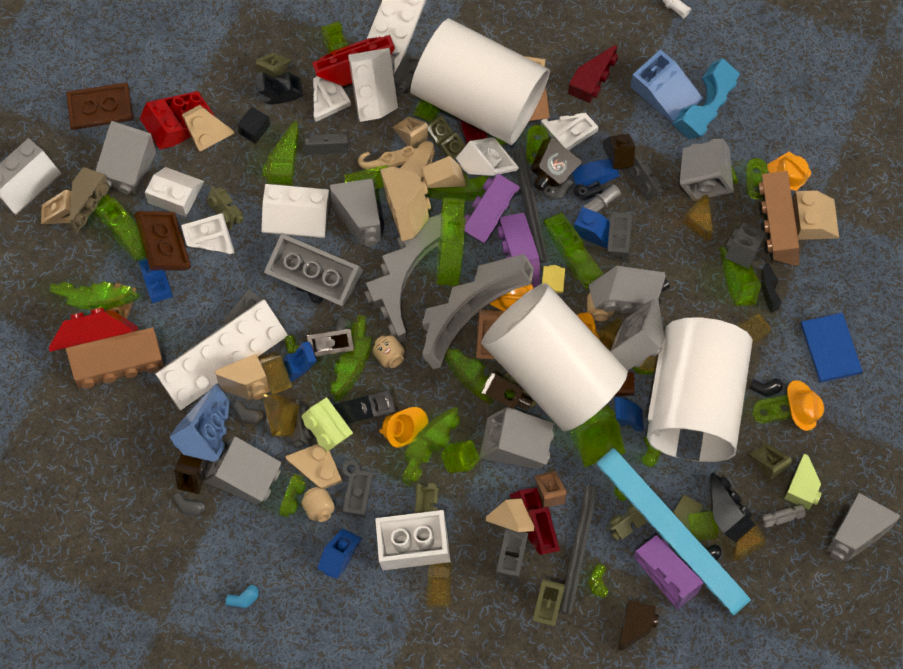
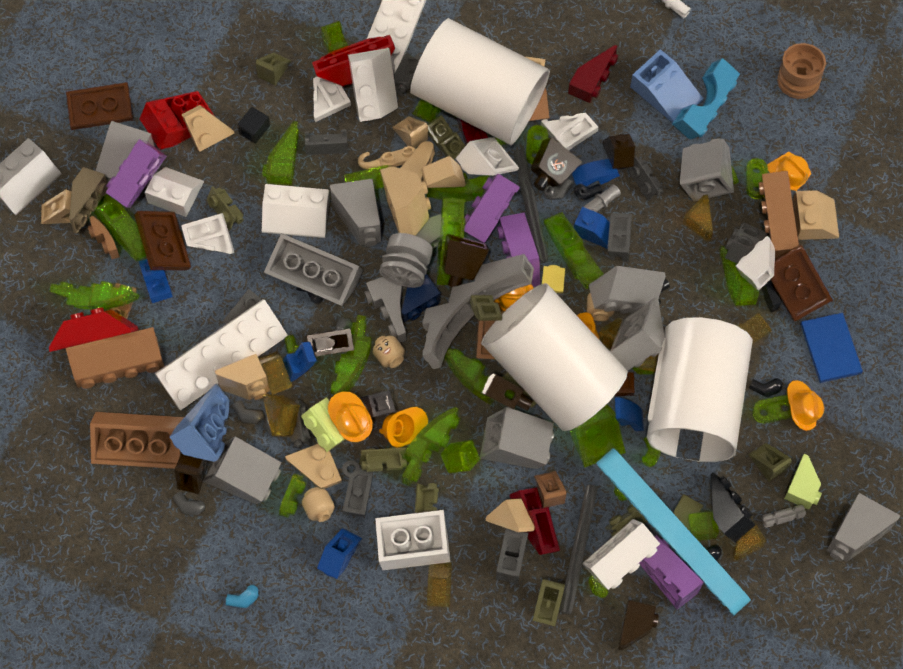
(103, 236): none -> medium nougat slope
(133, 440): none -> medium nougat slope
(135, 173): none -> medium lavender wedge
(279, 89): black brick -> none
(350, 416): none -> light orange piece
(372, 459): none -> olive hinge
(406, 260): none -> light grey wheel
(420, 299): none -> dark blue slope
(462, 258): none -> dark brown torso
(485, 308): none -> olive slope
(621, 554): none -> white slope
(758, 264): none -> white slope
(799, 283): none -> reddish brown tile
(801, 71): none -> medium nougat wheel

